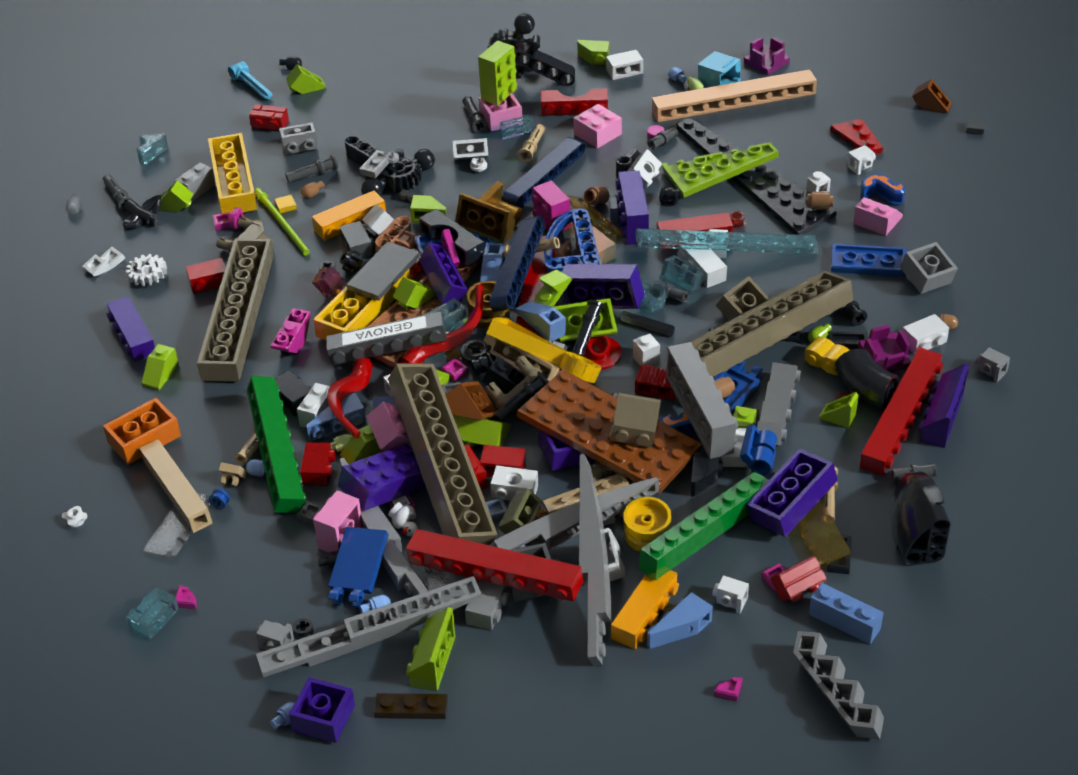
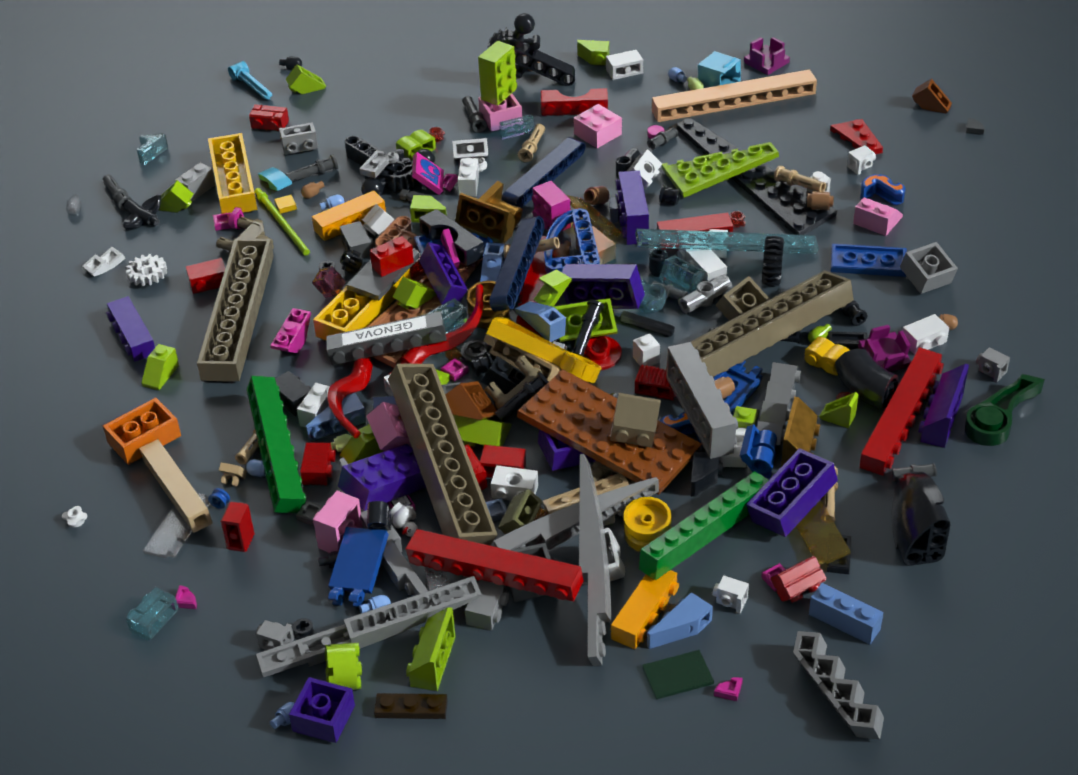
(237, 526): none -> red brick
(276, 179): none -> medium azure slope
(332, 201): none -> light blue cylinder
(343, 665): none -> lime brick
(378, 515): none -> black piece
(391, 256): none -> red brick
(416, 141): none -> lime brick
(427, 173): none -> dark pink tile
(437, 132): none -> clear red plate
(450, 181): none -> dark pink tile
(468, 176): none -> white brick
(656, 261): none -> black brick
(678, 674): none -> clear green piece
(705, 293): none -> light grey piece
(772, 260): none -> black gear
(792, 178): none -> tan pin
(800, 430): none -> pearl gold slope
(991, 420): none -> dark green animal

